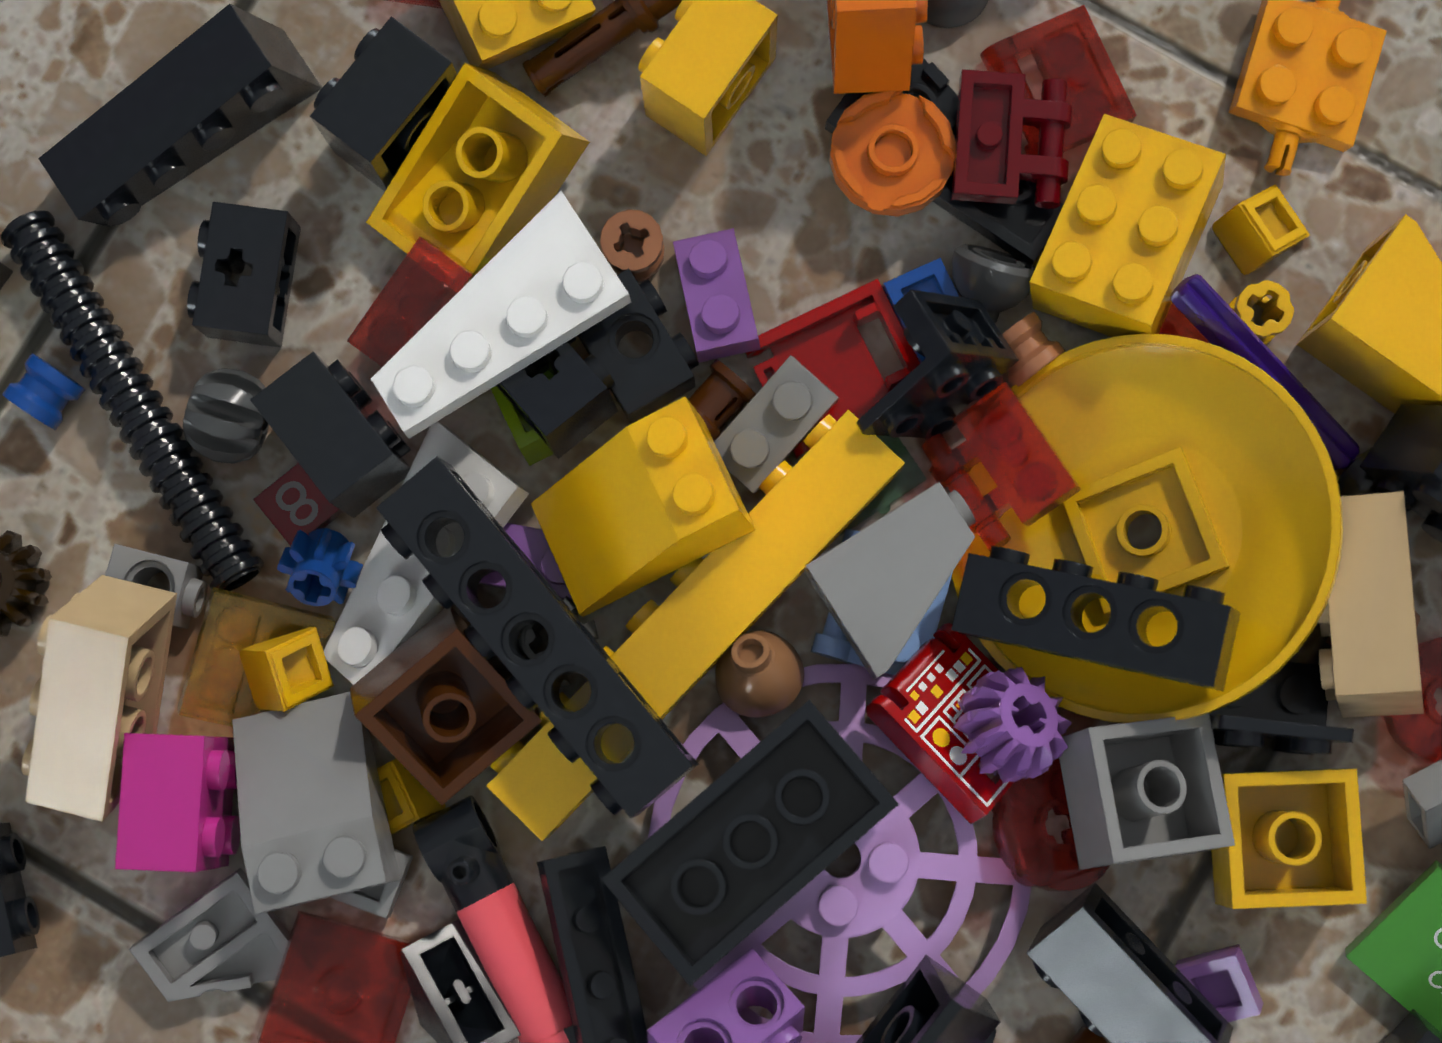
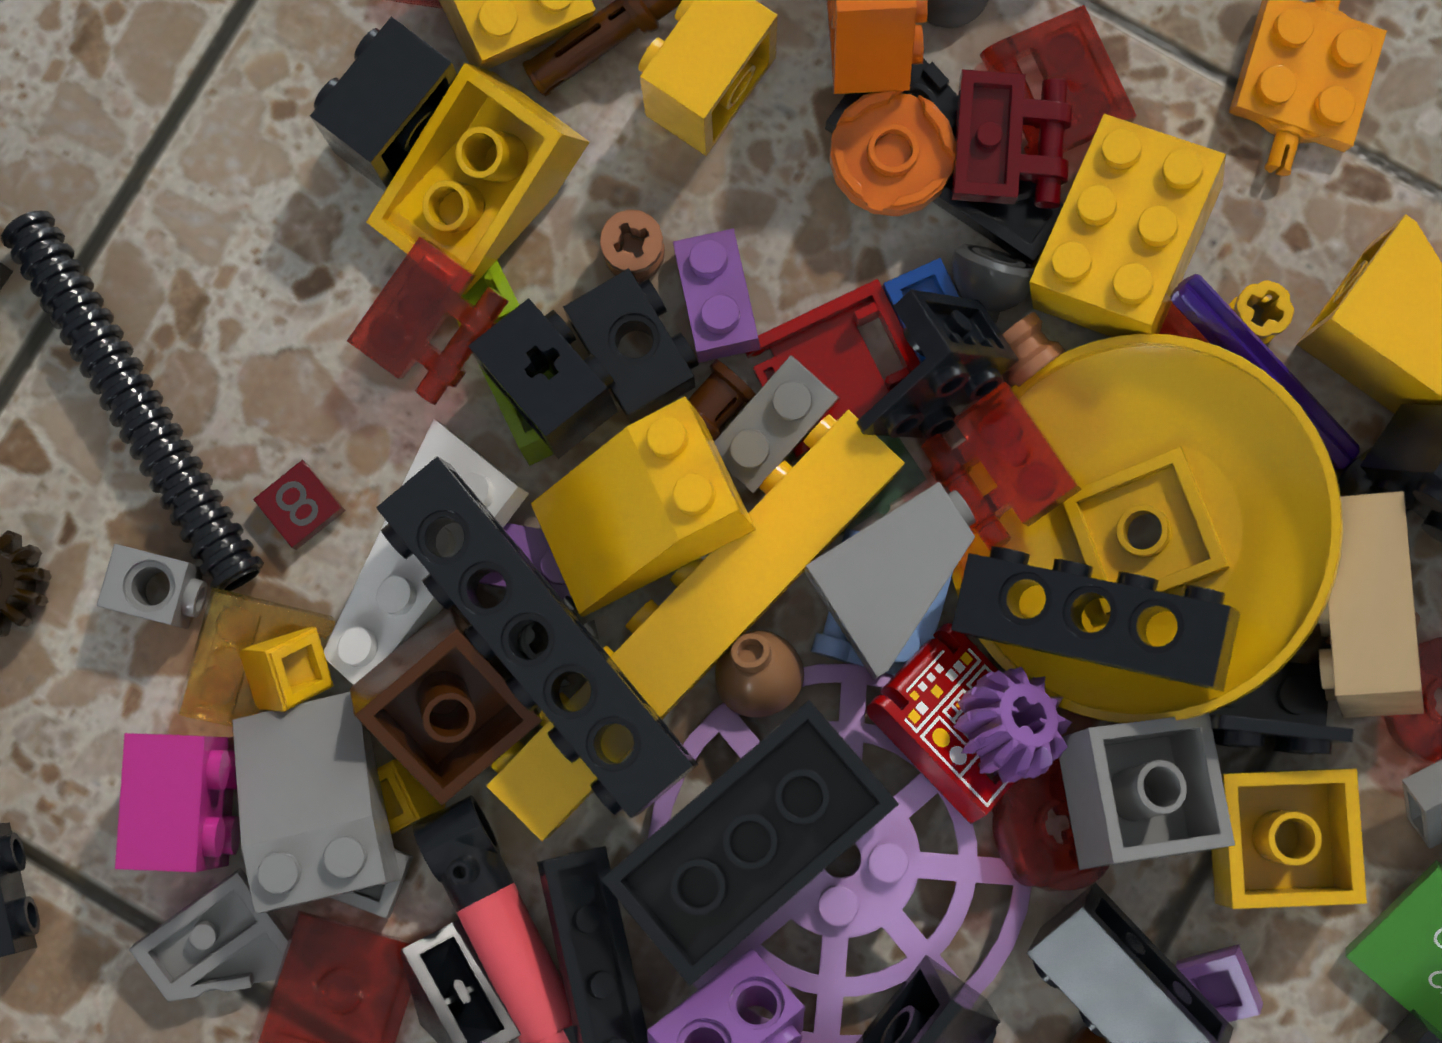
(43, 391): blue wheel -> none
(96, 683): tan brick -> none
(179, 116): black wedge -> none
(222, 419): dark grey piece -> none
(259, 303): black brick -> none
(320, 567): blue gear -> none
(332, 436): black brick -> none
(510, 314): white wing -> none
(1259, 229): yellow slope -> none

